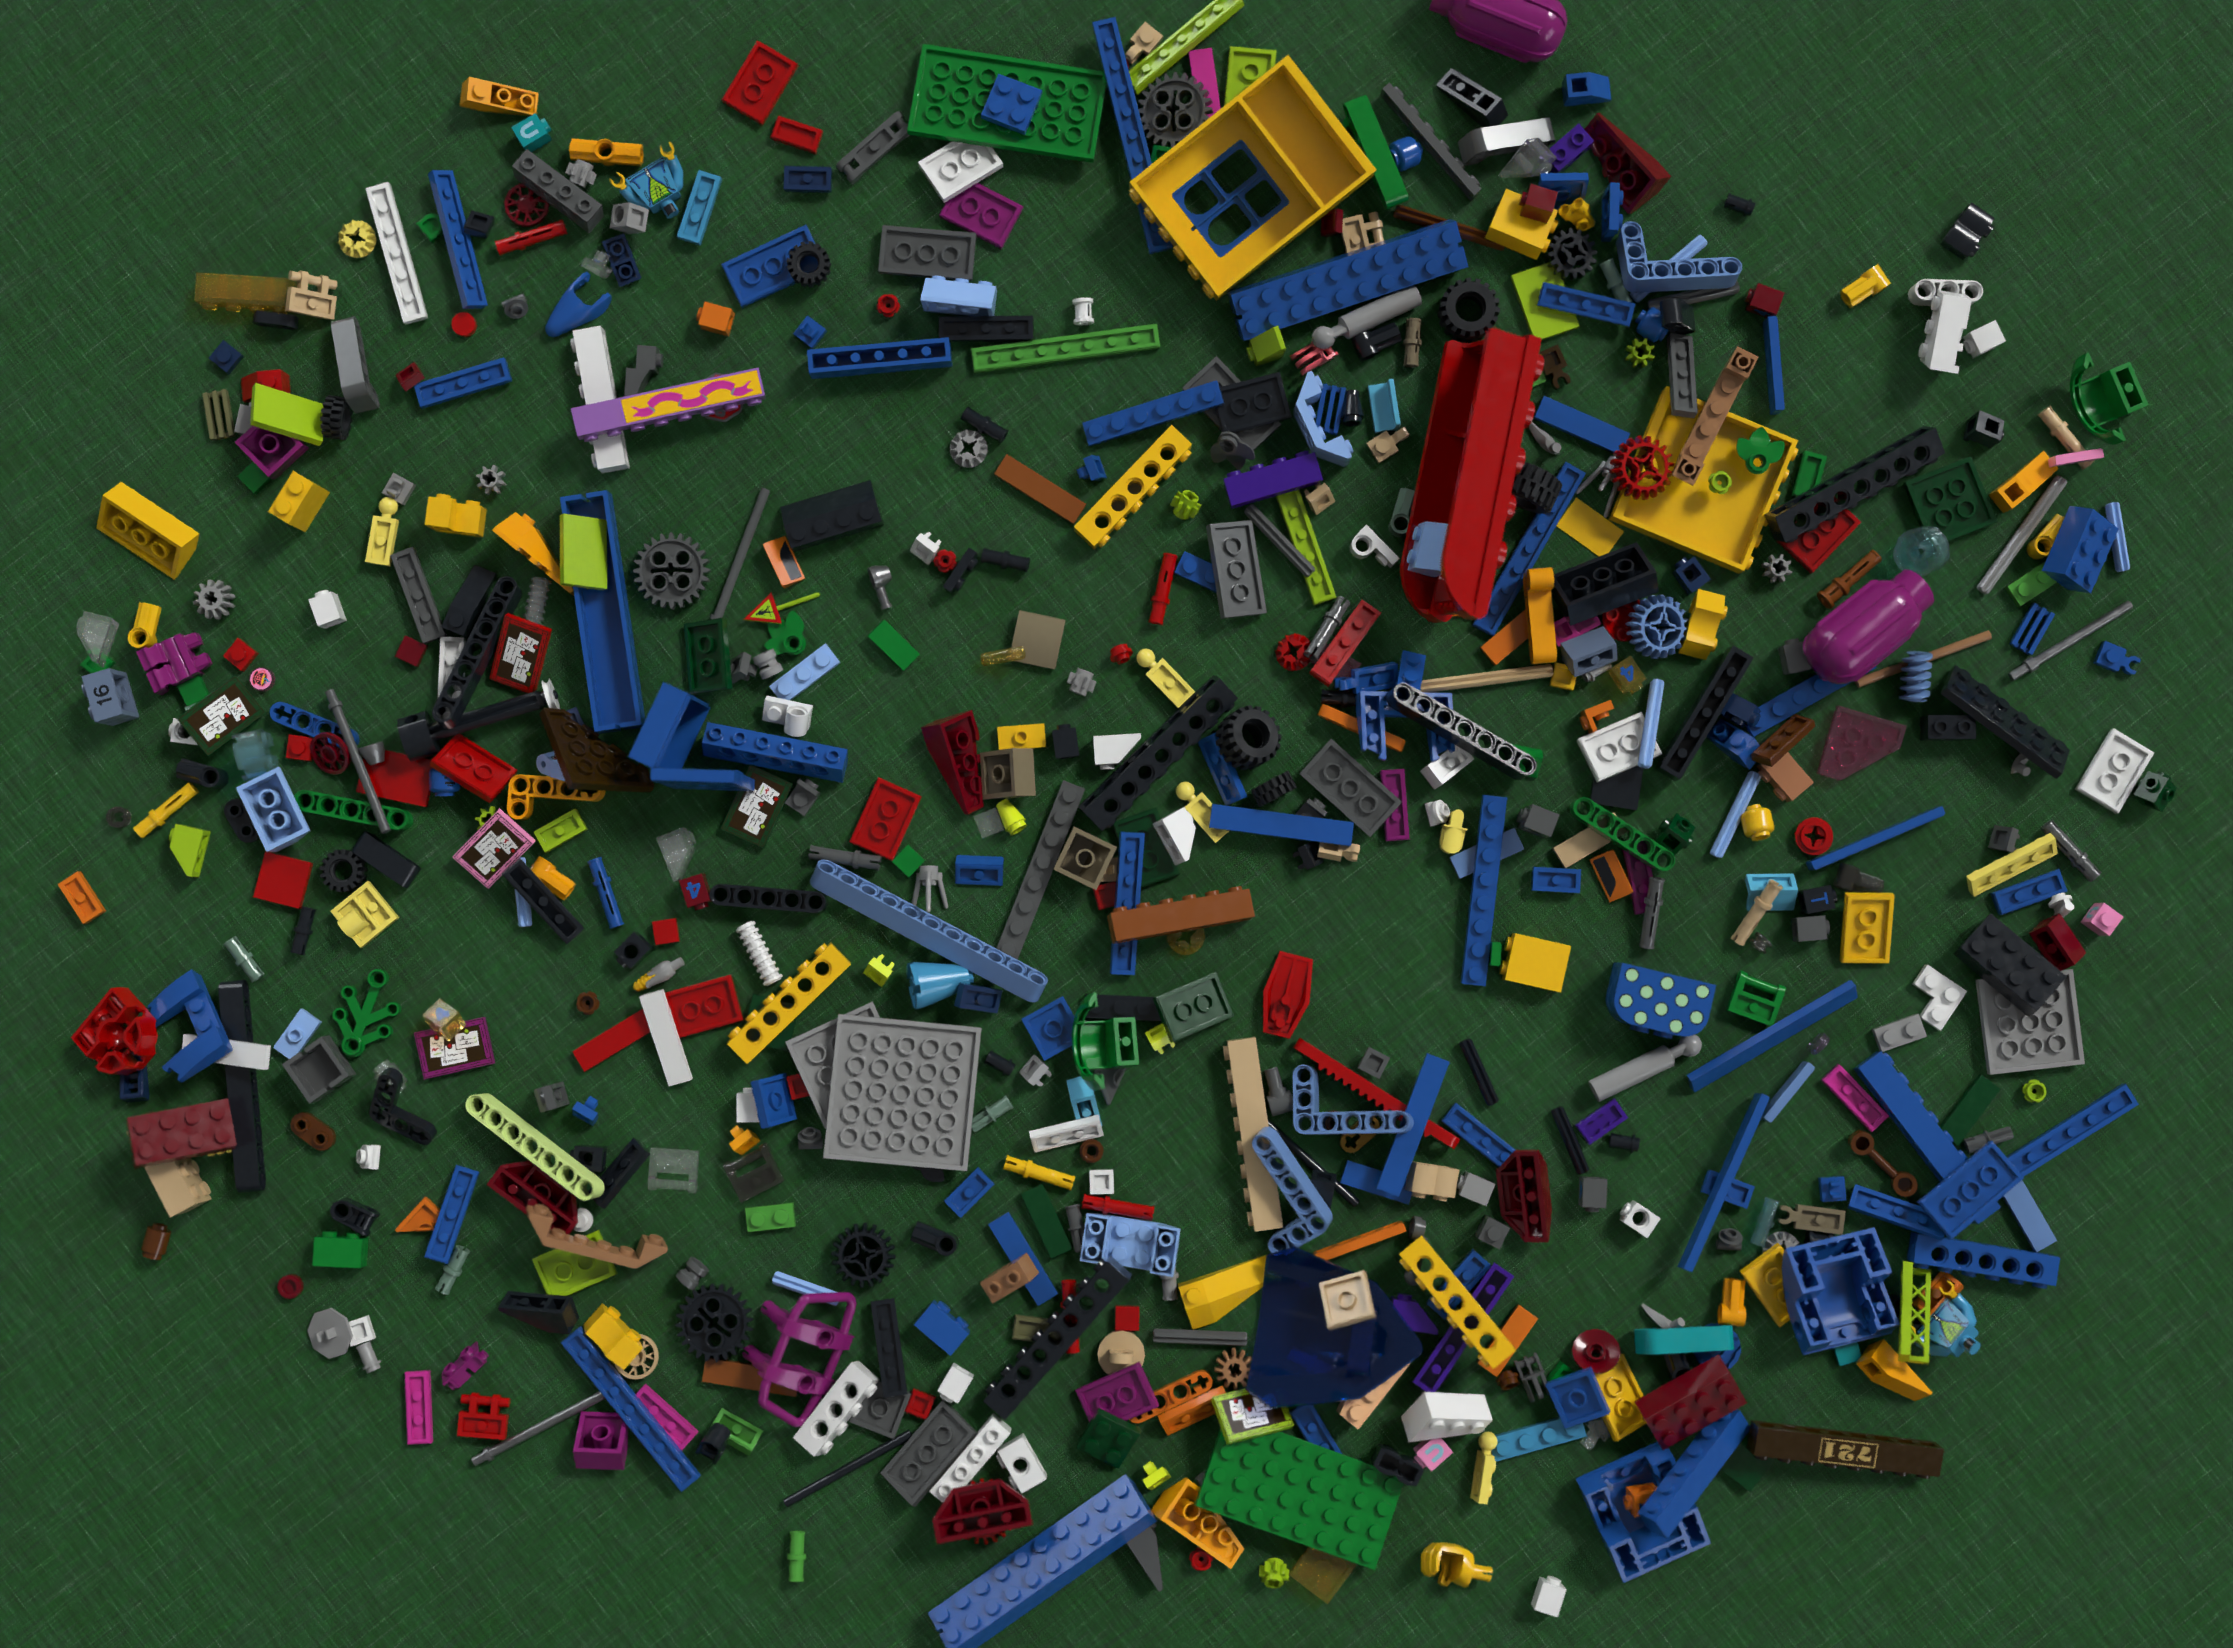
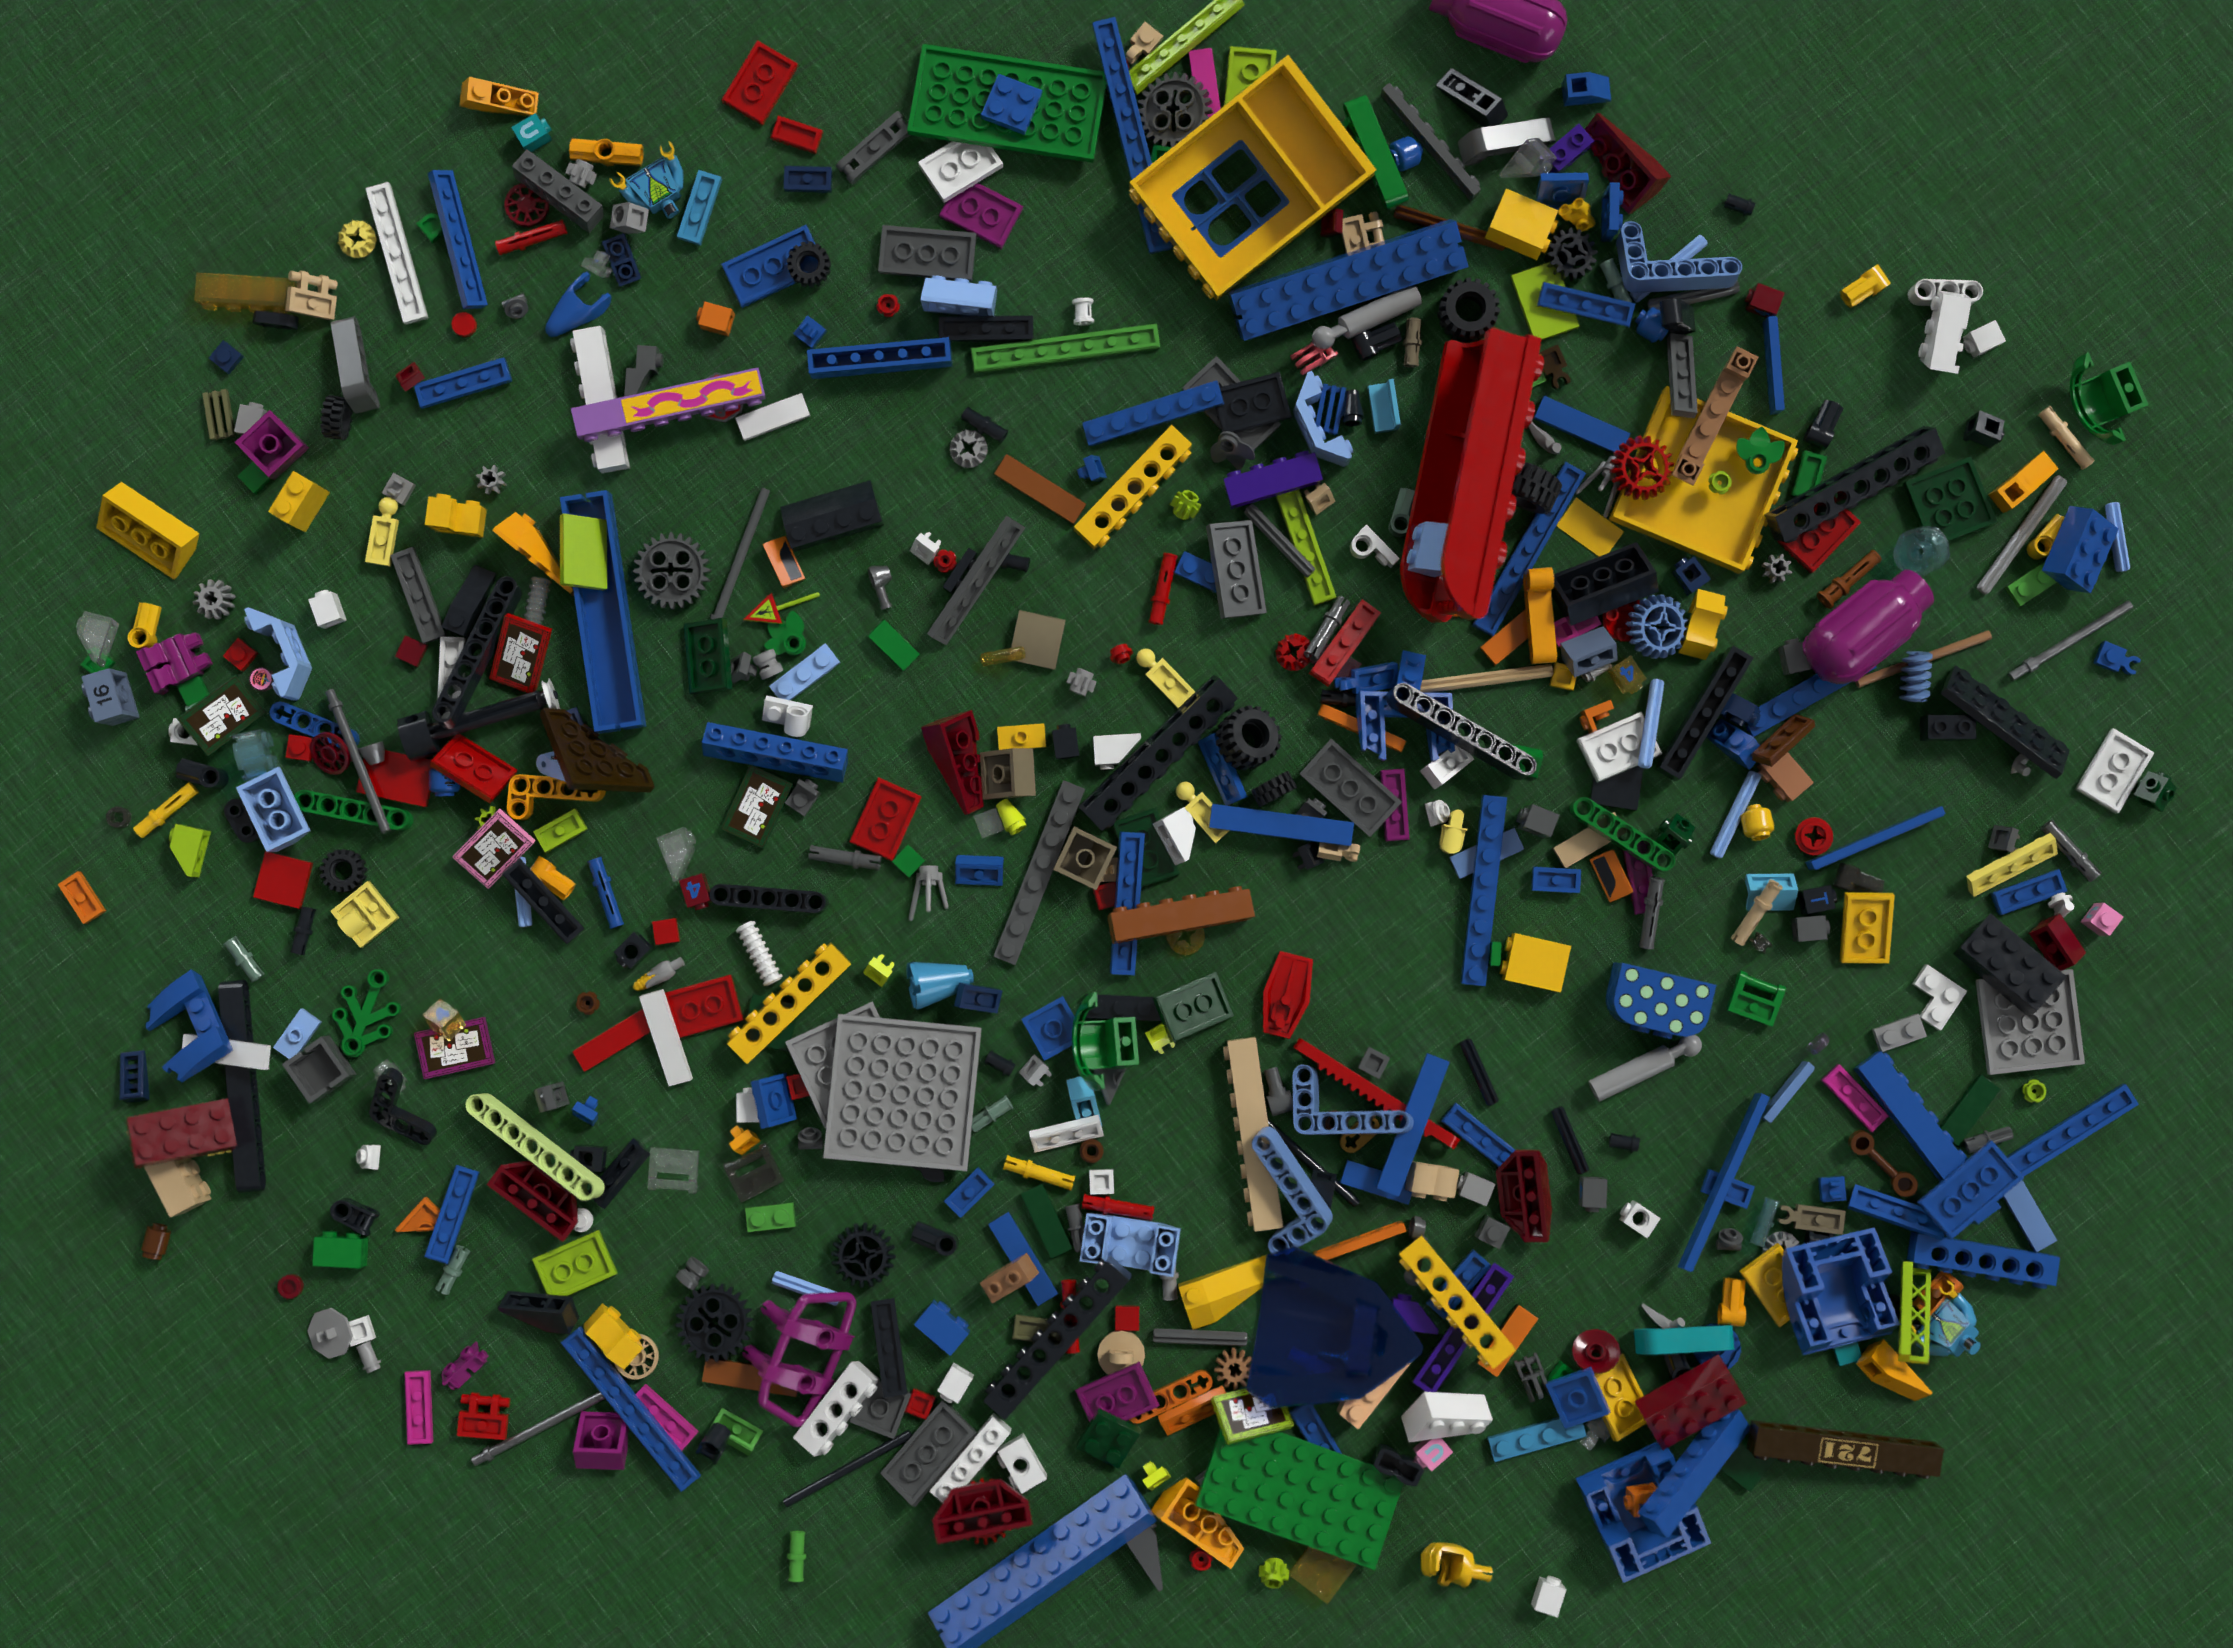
(105, 1031): red connector -> none
(271, 378): red slope -> none
(286, 414): lime tile -> none
(290, 681): none -> light blue slope
(312, 1130): reddish brown plate -> none
(386, 859): black beam -> none
(479, 224): black tile -> none
(647, 1249): medium nougat slope -> none
(667, 741): blue container -> none
(773, 416): none -> white tile
(928, 930): medium blue beam -> none
(976, 580): none -> dark grey plate
(1266, 347): lime slope -> none
(1347, 1300): tan tile -> none
(1385, 445): tan plate -> none
(1484, 1468): light yellow plate -> none
(1508, 1380): reddish brown plate -> none
(1537, 203): dark red brick -> none
(1601, 1121): dark purple plate -> none
(1646, 350): lime gear -> none
(1772, 1036): blue tile -> none
(1821, 430): none -> black piece
(1857, 742): clear pink plate -> none
(1967, 231): black brick -> none
(2041, 612): blue tile -> none
(2076, 457): bright pink tile -> none

